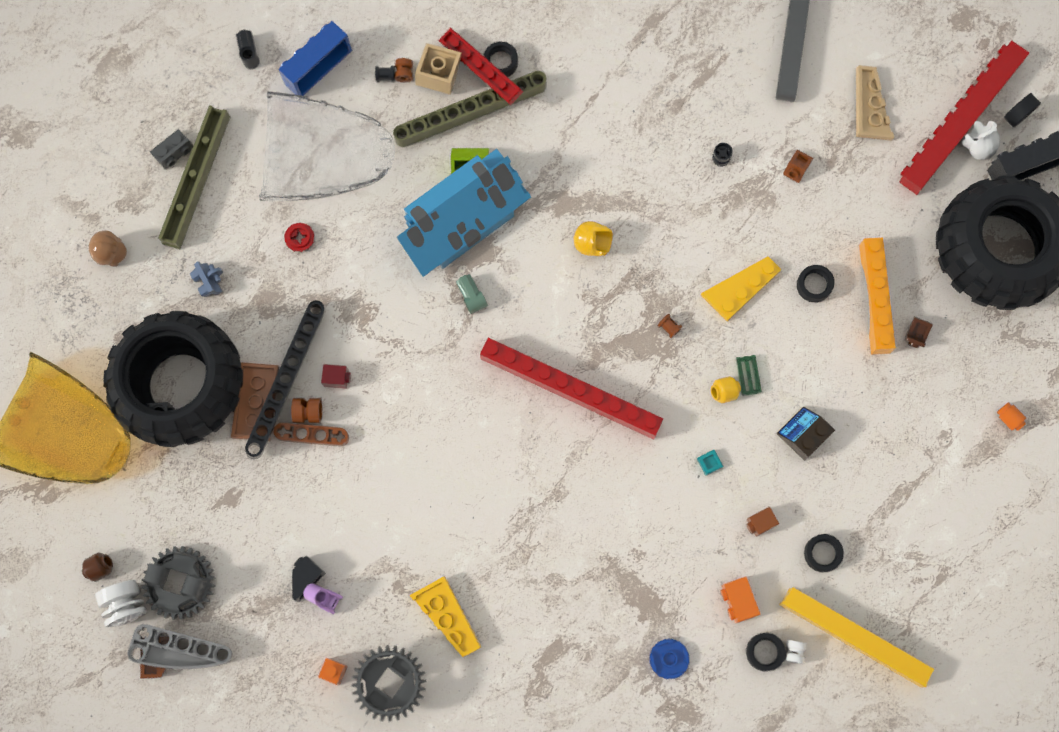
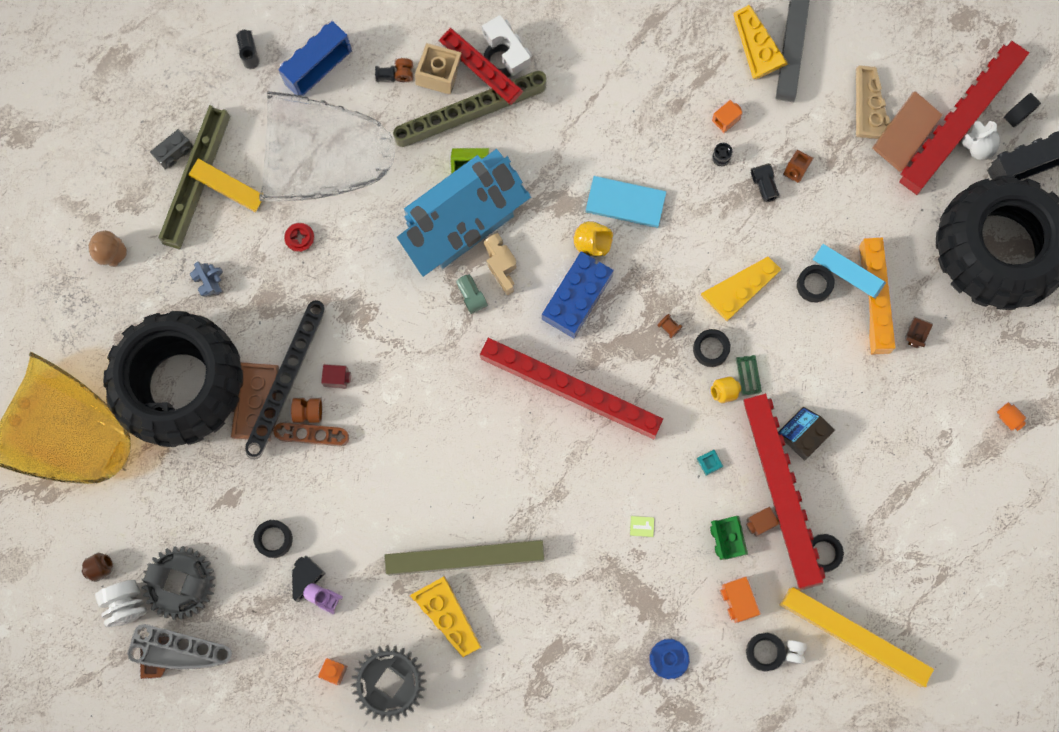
(225, 185): none -> yellow tile
(258, 538): none -> black tyre
(464, 558): none -> olive tile
(499, 32): none -> white arch
(501, 262): none -> tan plate
(577, 295): none -> blue piece
(625, 201): none -> medium azure tile
(642, 526): none -> yellowish green sticker
(715, 334): none -> black tyre
(727, 116): none -> orange brick
(728, 538): none -> green bracket
(758, 45): none -> yellow wing
(764, 178): none -> black piece
(783, 493): none -> red brick
(849, 271): none -> medium azure tile
(907, 131): none -> nougat tile

